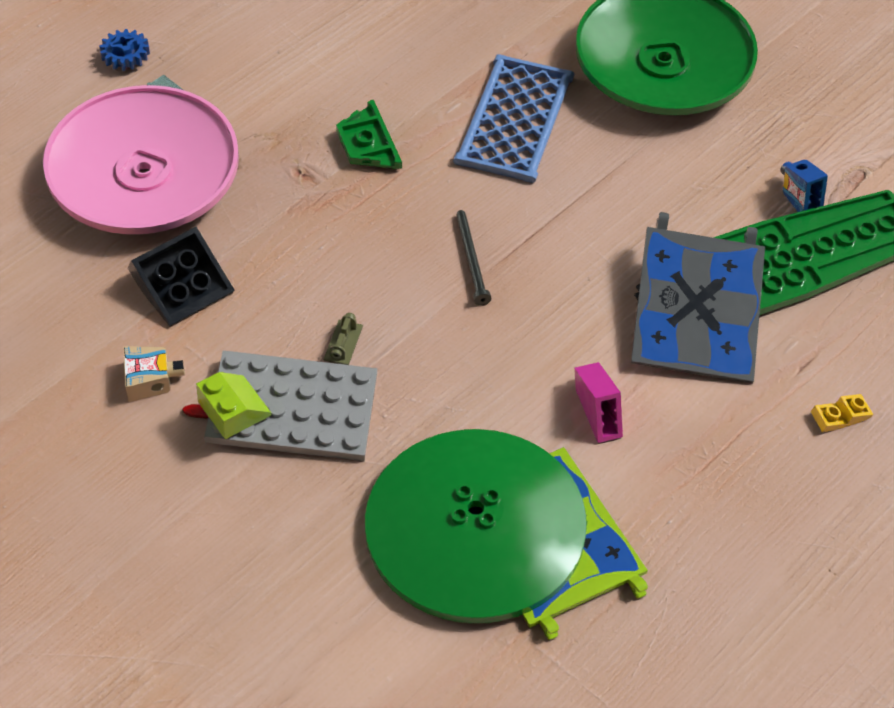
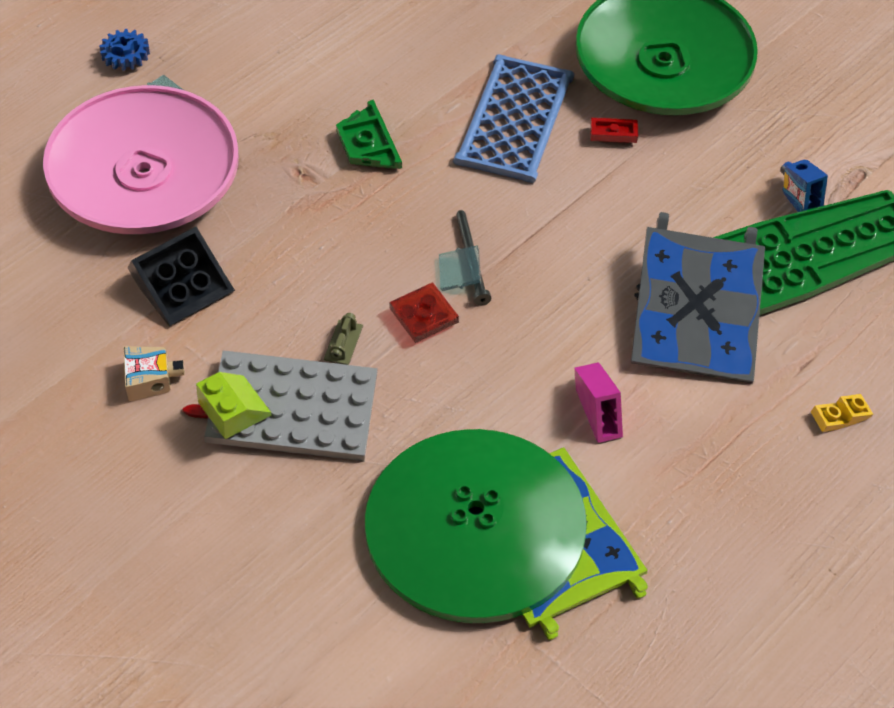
(424, 312): none -> clear red plate
(459, 268): none -> clear light blue piece
(614, 130): none -> red plate

